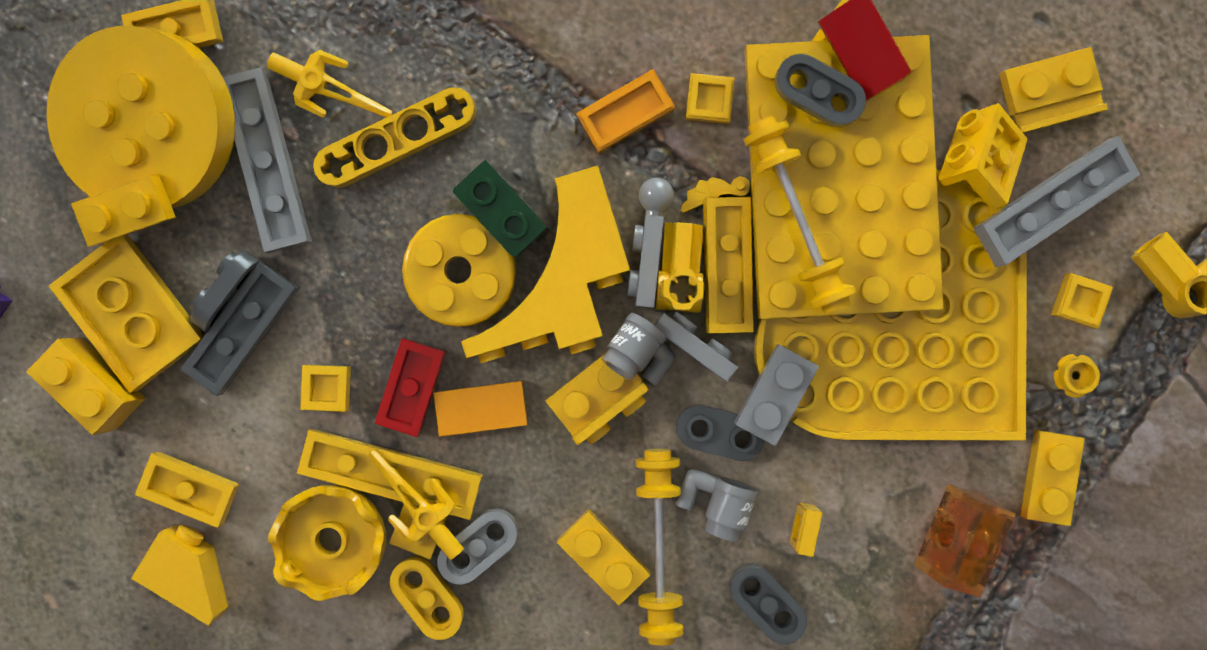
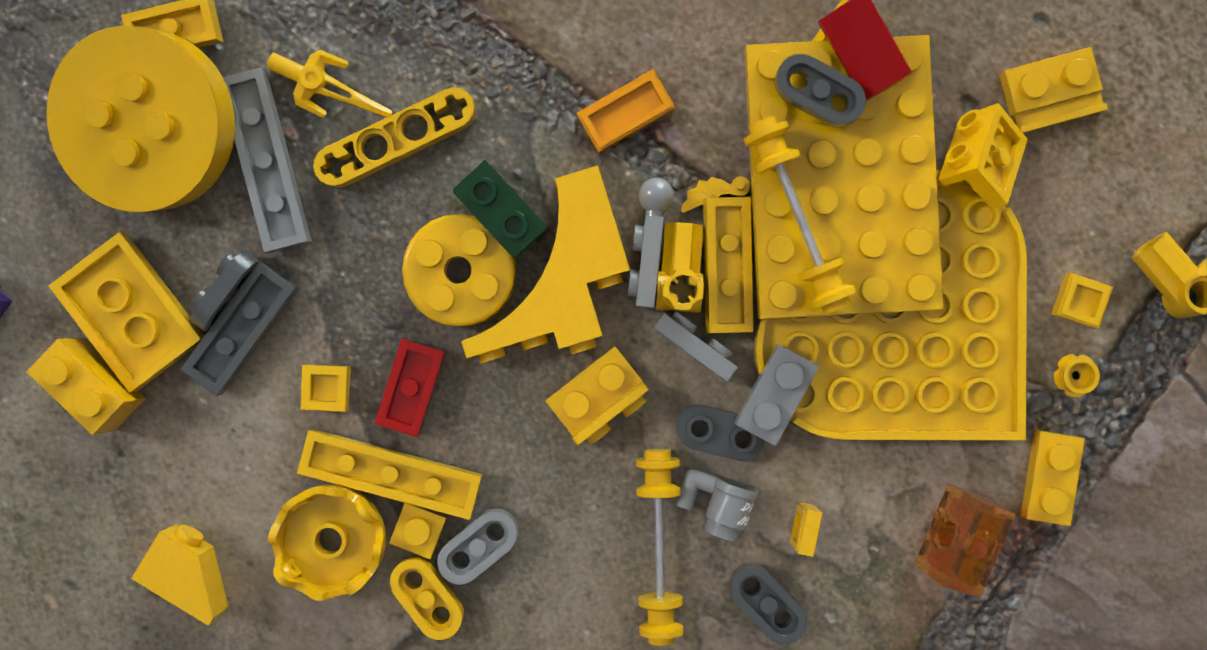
(123, 210): yellow plate -> none
(187, 489): yellow plate -> none
(427, 517): yellow piece -> none
(480, 408): light orange tile -> none
(603, 557): yellow plate -> none
(634, 348): light grey piece -> none
(710, 98): yellow tile -> none
(1056, 201): light grey plate -> none

